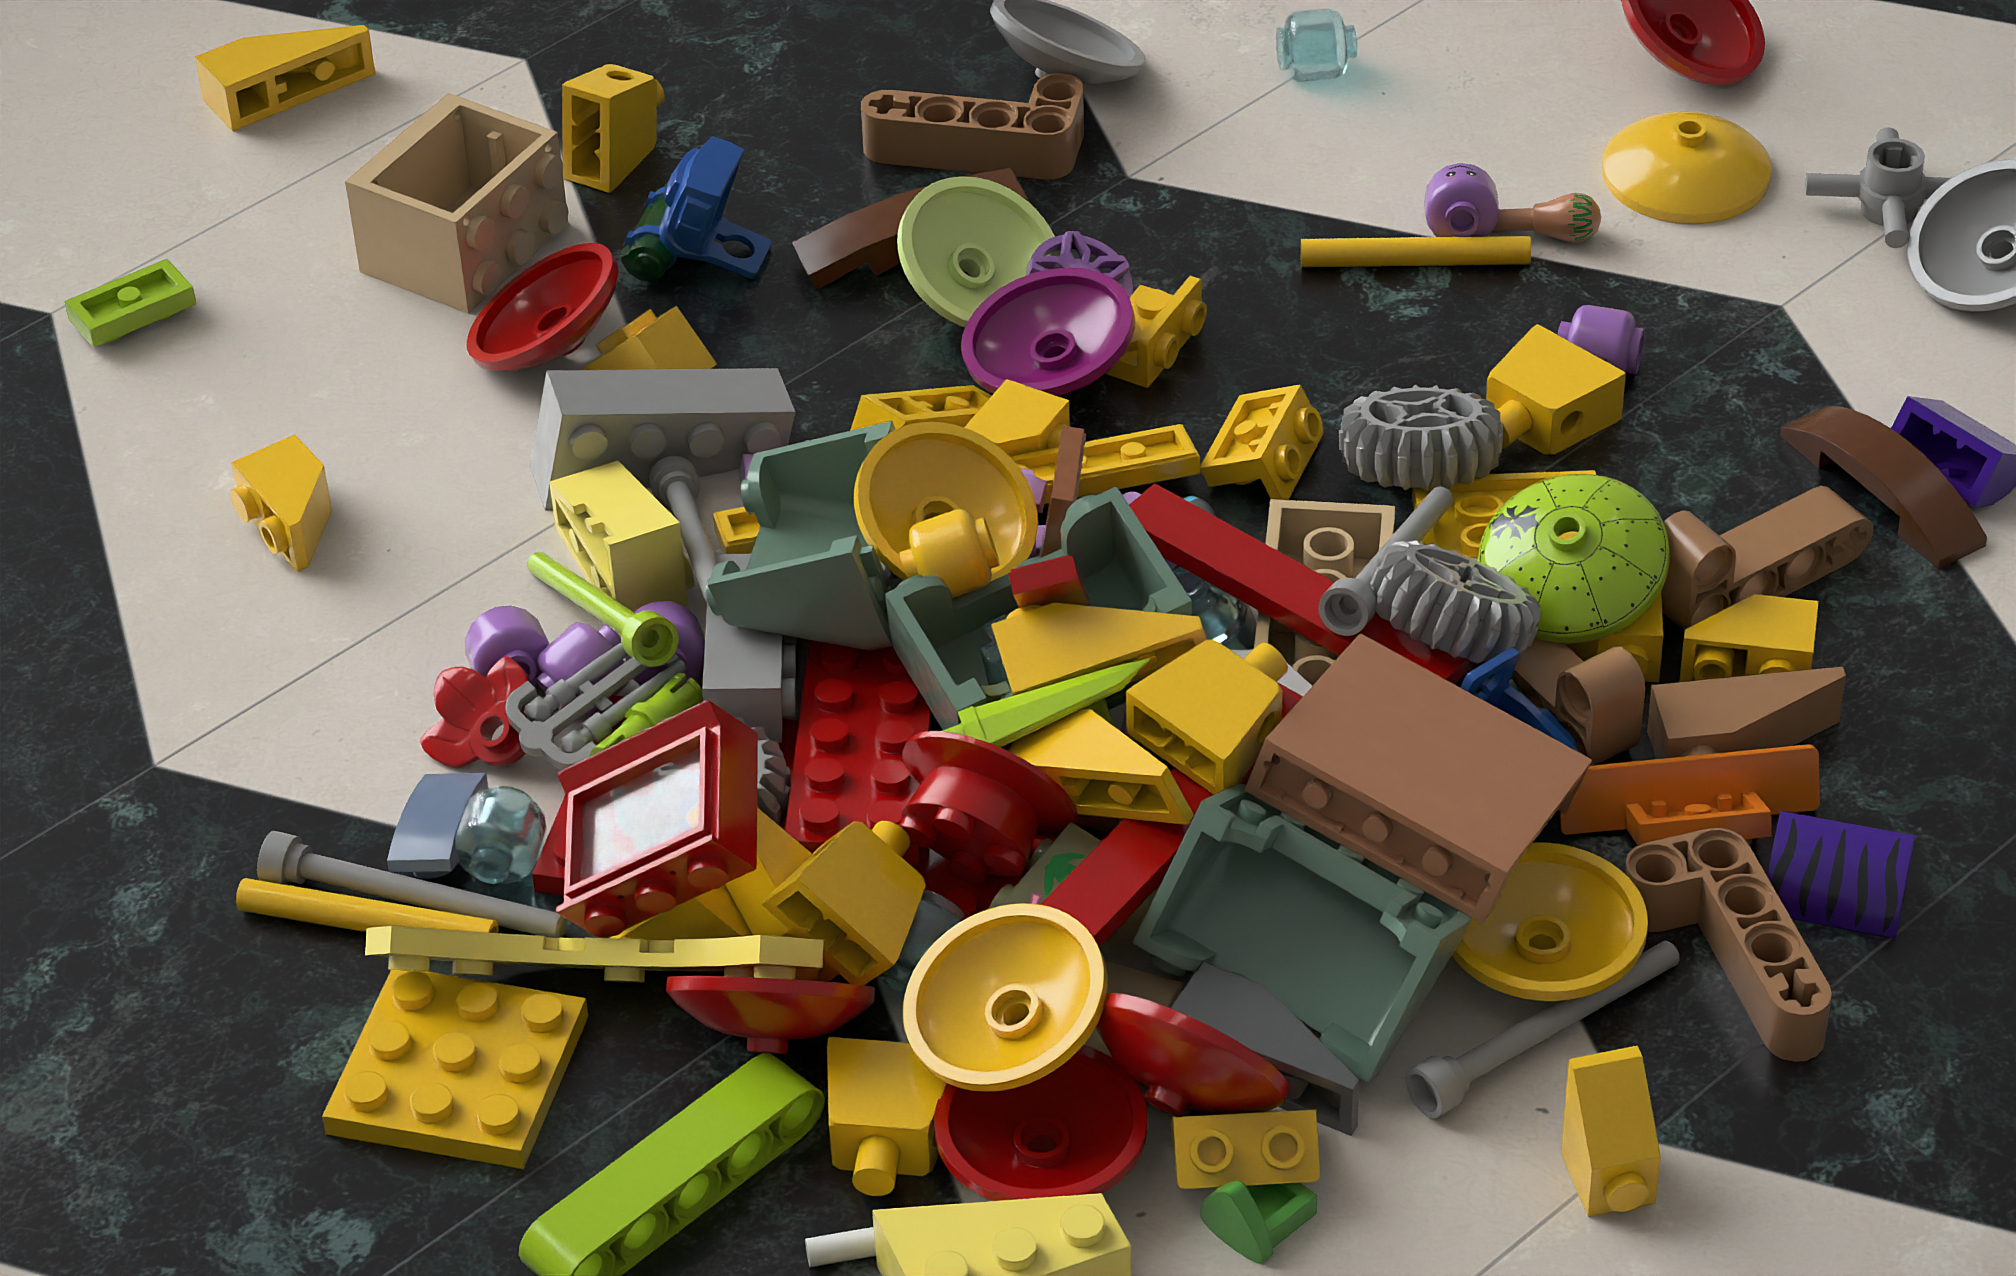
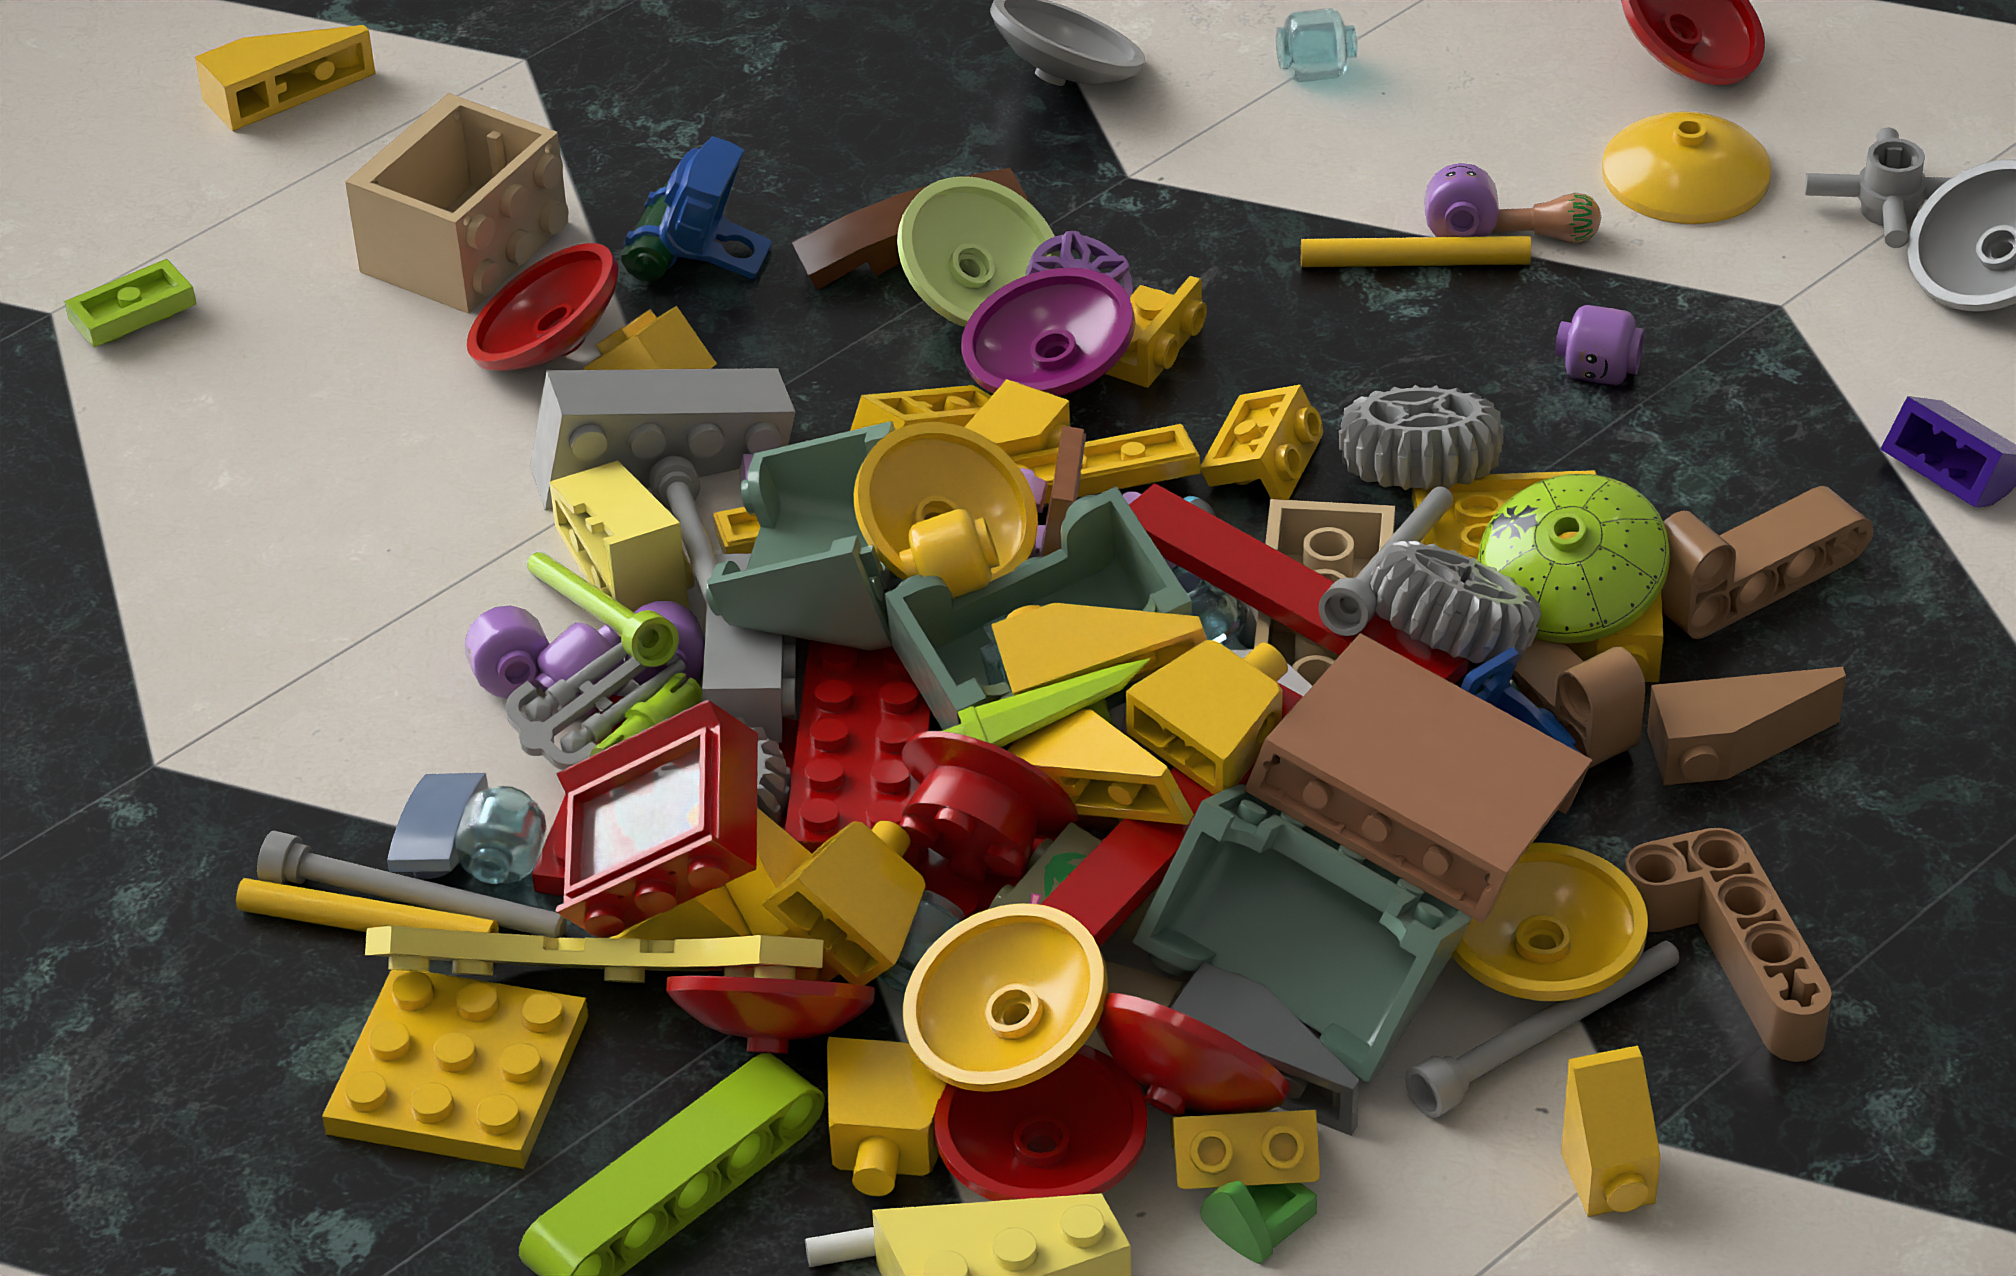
(285, 497): yellow slope -> none
(472, 713): red plate -> none
(608, 124): yellow torso -> none
(978, 133): medium nougat beam -> none
(1049, 583): red tile -> none
(1554, 392): yellow torso -> none
(1696, 793): orange bracket -> none
(1751, 639): yellow slope -> none
(1840, 873): dark purple brick -> none
(1897, 473): reddish brown slope -> none

